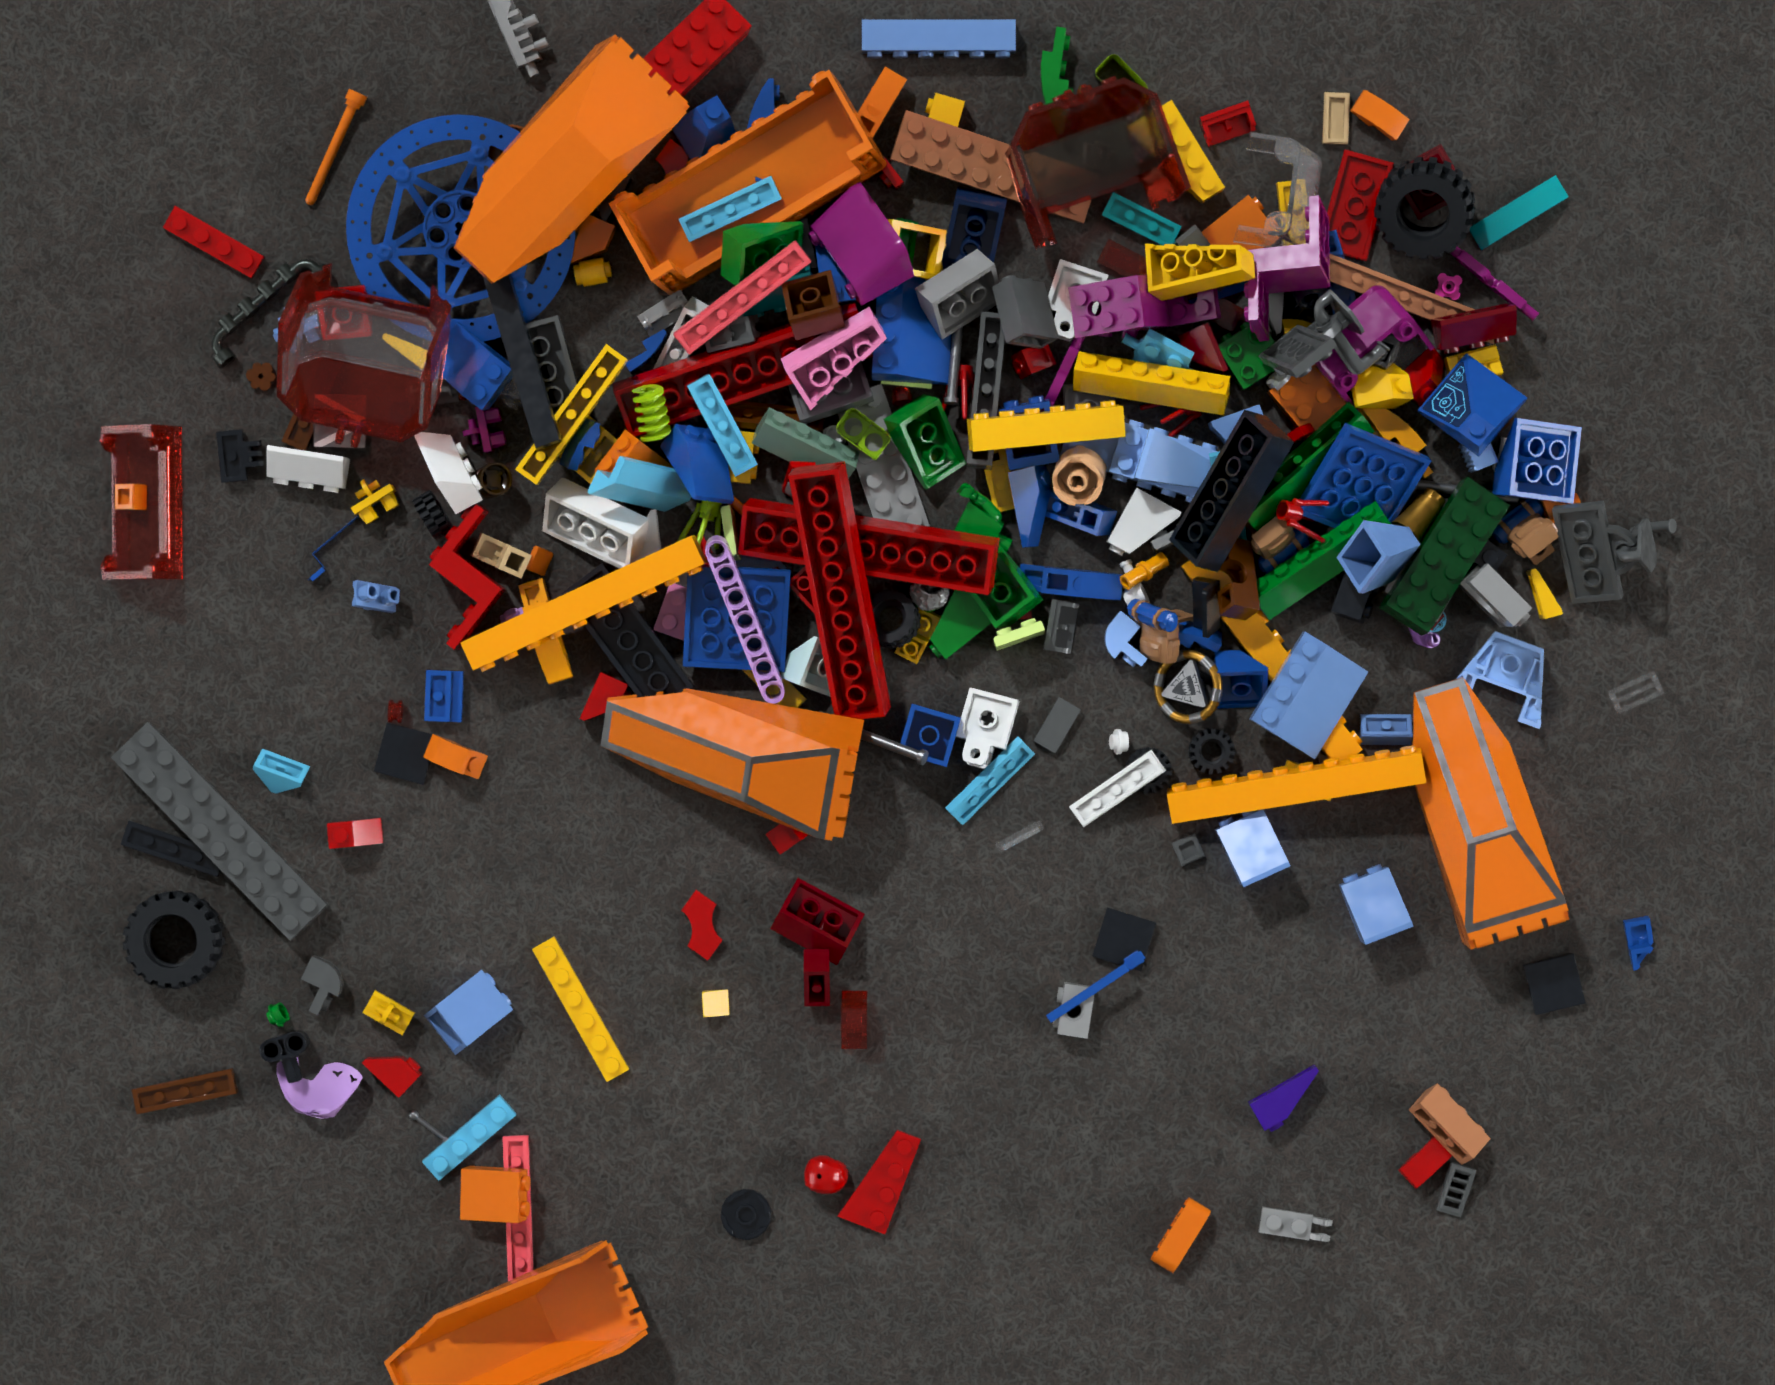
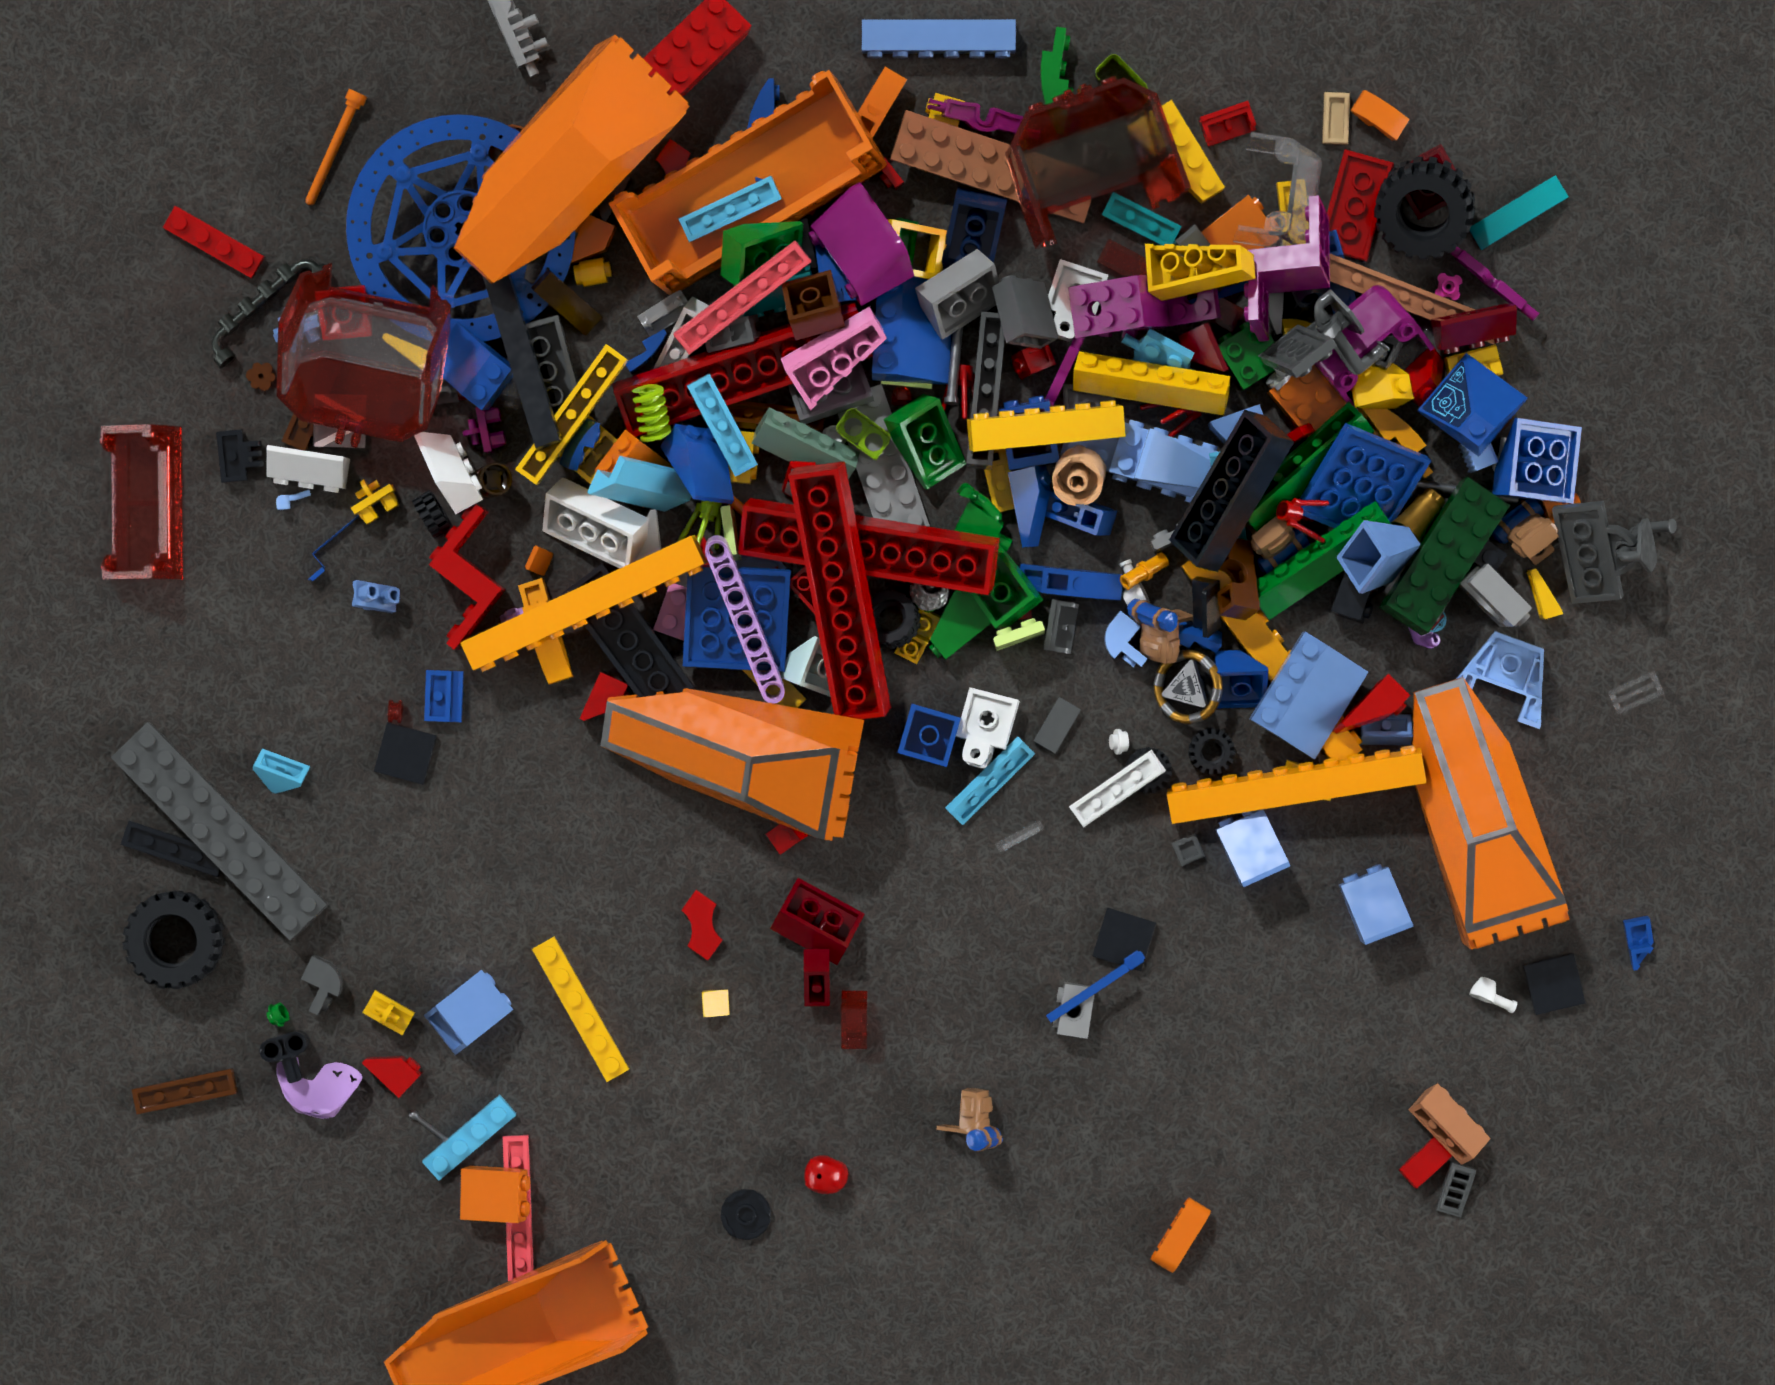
(130, 497): orange slope -> none
(283, 501): none -> light blue hand
(354, 833): red slope -> none
(455, 756): orange brick -> none
(501, 555): tan brick -> none
(566, 302): none -> dark brown tile
(704, 128): blue slope -> none
(880, 1189): red wing -> none
(921, 756): flat silver bar -> none
(970, 114): none -> magenta piece
(975, 1120): none -> medium nougat piece
(1140, 521): white slope -> none
(1279, 1101): dark purple slope -> none
(1292, 1224): light grey hinge -> none
(1380, 702): none -> red slope
(1485, 991): none -> white bar

